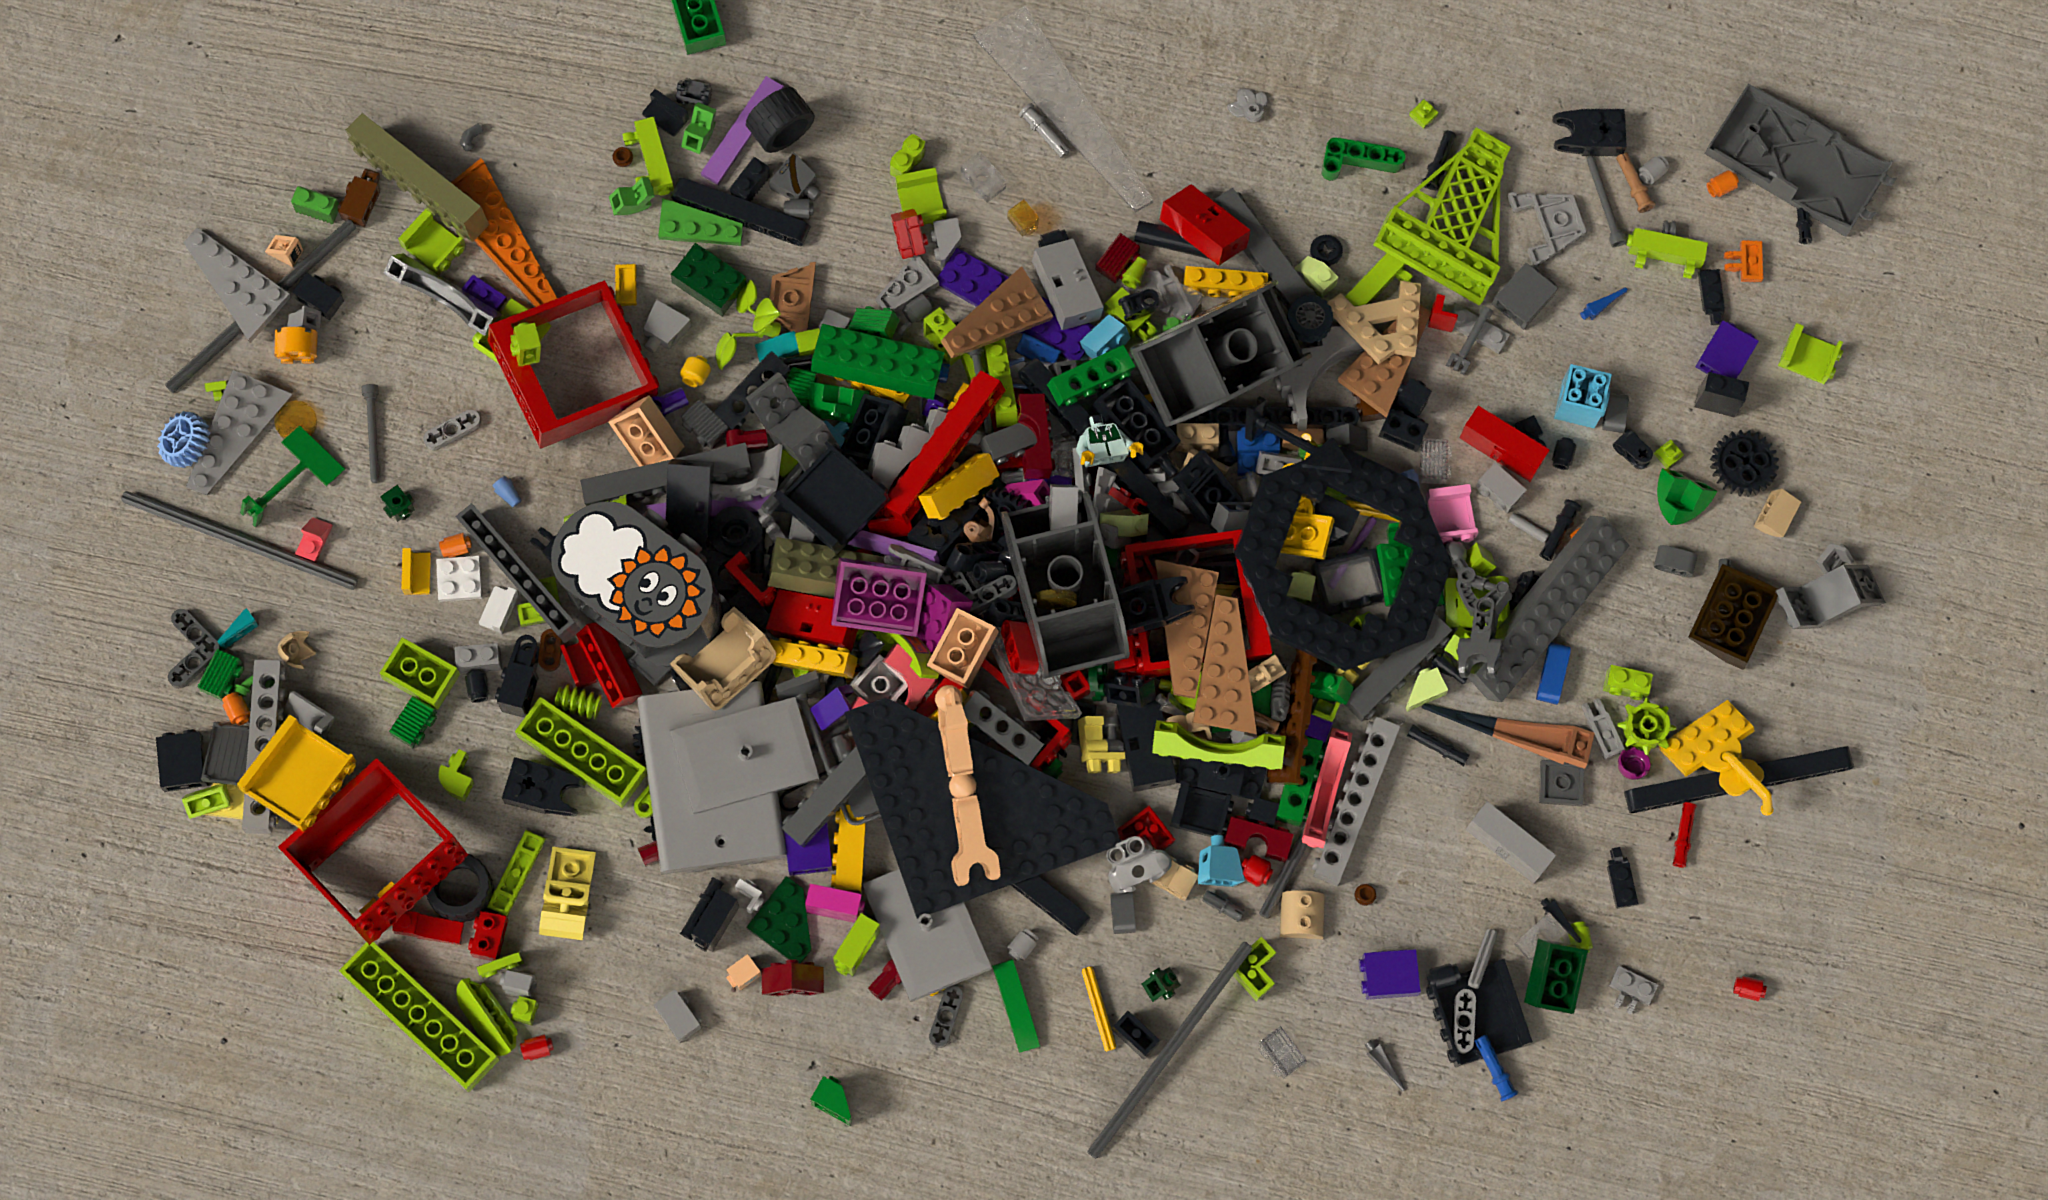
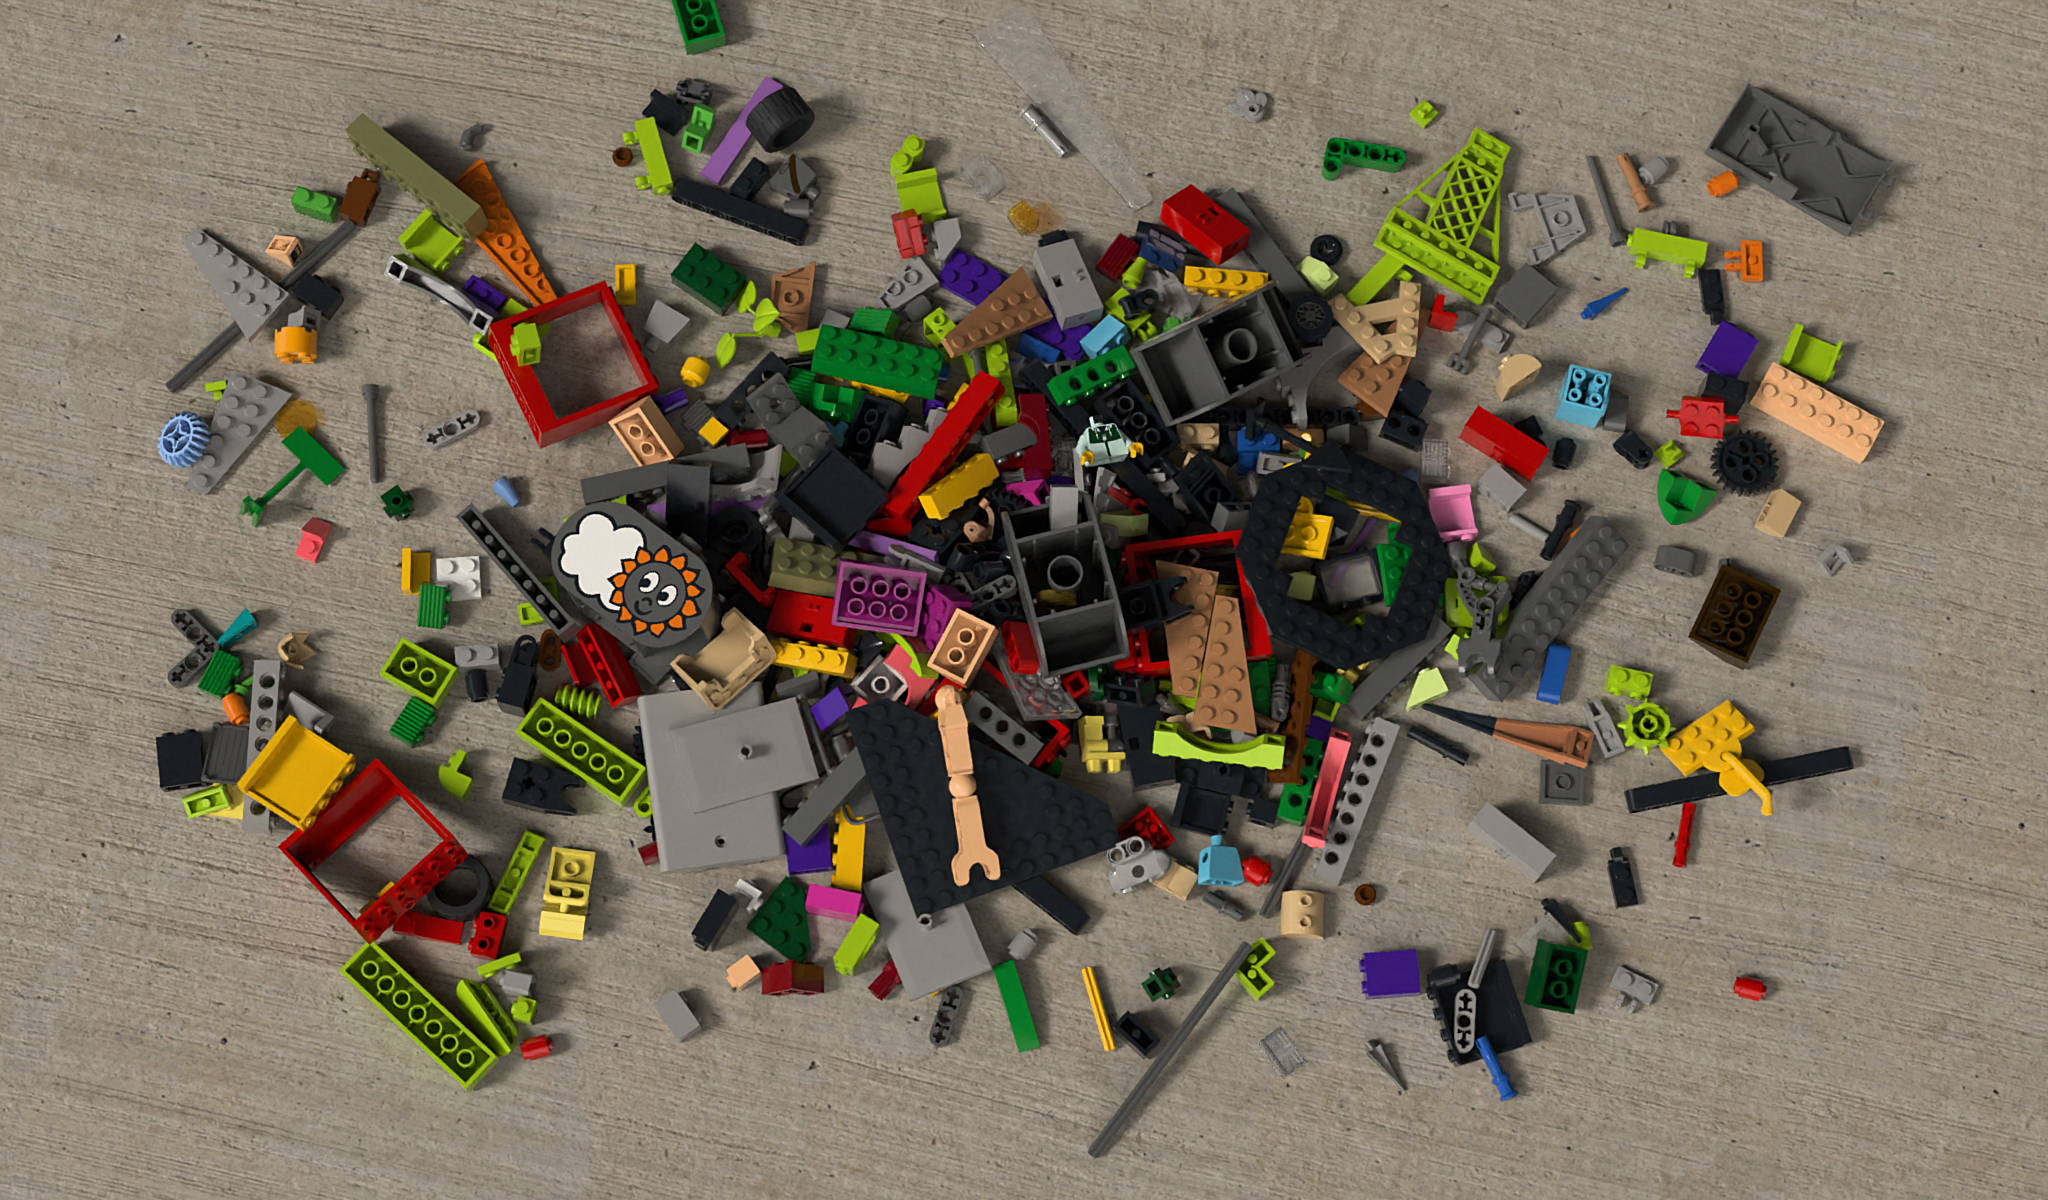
(239, 540): dark grey axle -> none
(433, 605): none -> green brick
(455, 545): orange brick -> none
(498, 609): white panel -> none
(632, 199): bright green brick -> none
(693, 225): bright green wing -> none
(701, 906): black pin -> none
(713, 431): none -> yellow tile
(782, 345): teal slope -> none
(831, 1099): green slope -> none
(1123, 913): dark grey beam -> none
(1162, 251): none -> dark blue brick
(1265, 673): tan hips -> none
(1277, 840): dark red arch -> none
(1440, 159): black pin -> none
(1447, 667): black cone -> none
(1516, 373): none -> tan brick
(1592, 132): black brick -> none
(1634, 764): magenta hair -> none
(1702, 417): none -> red plate
(1804, 226): black axle -> none
(1817, 412): none -> light nougat brick
(1830, 597): dark grey bracket -> none

